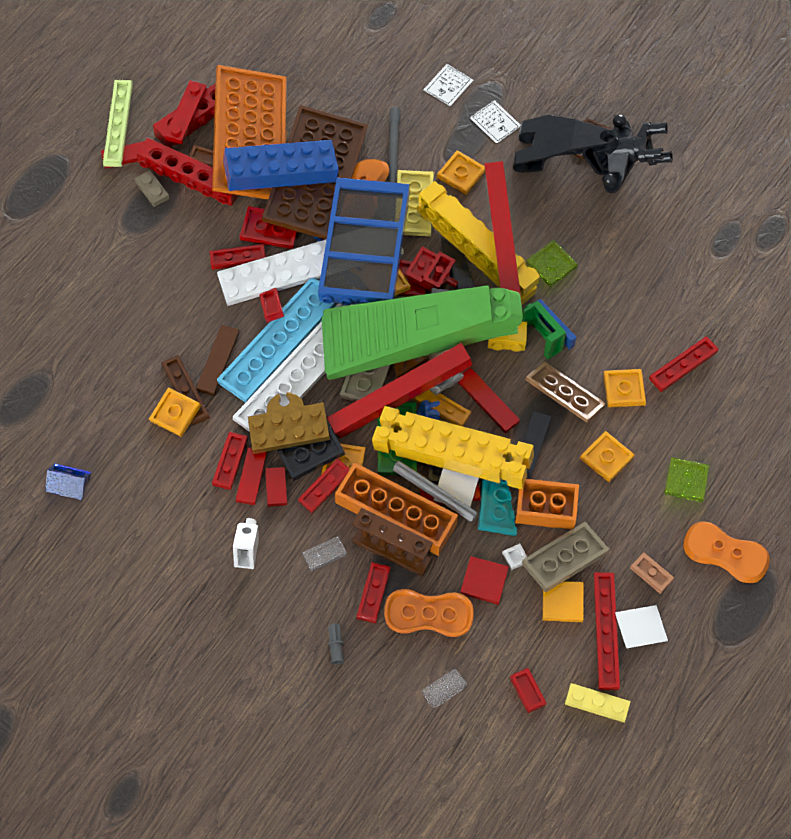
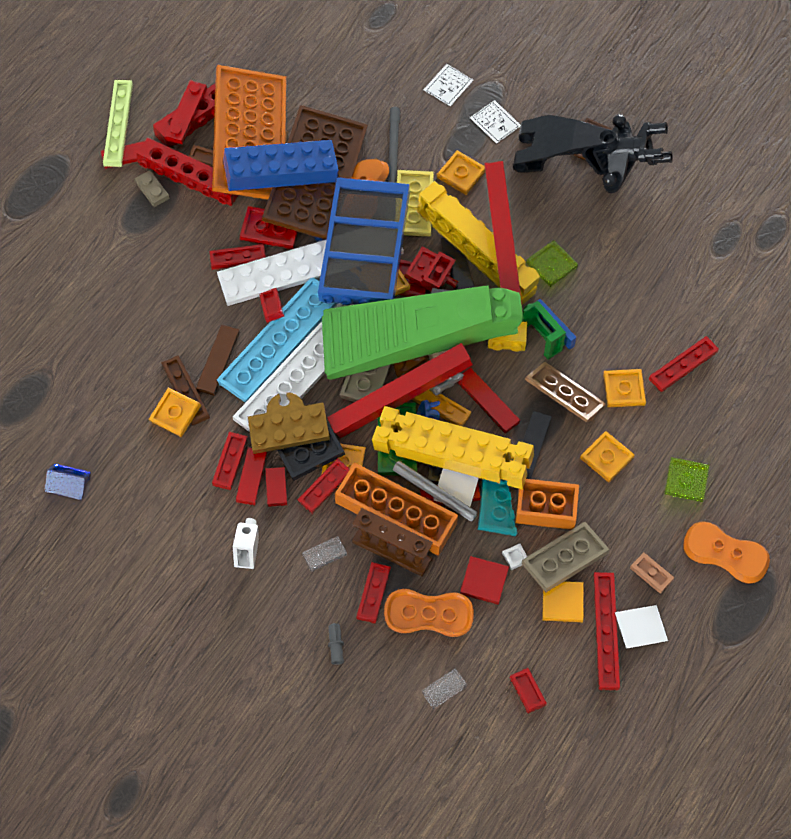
(597, 702): light yellow plate -> none

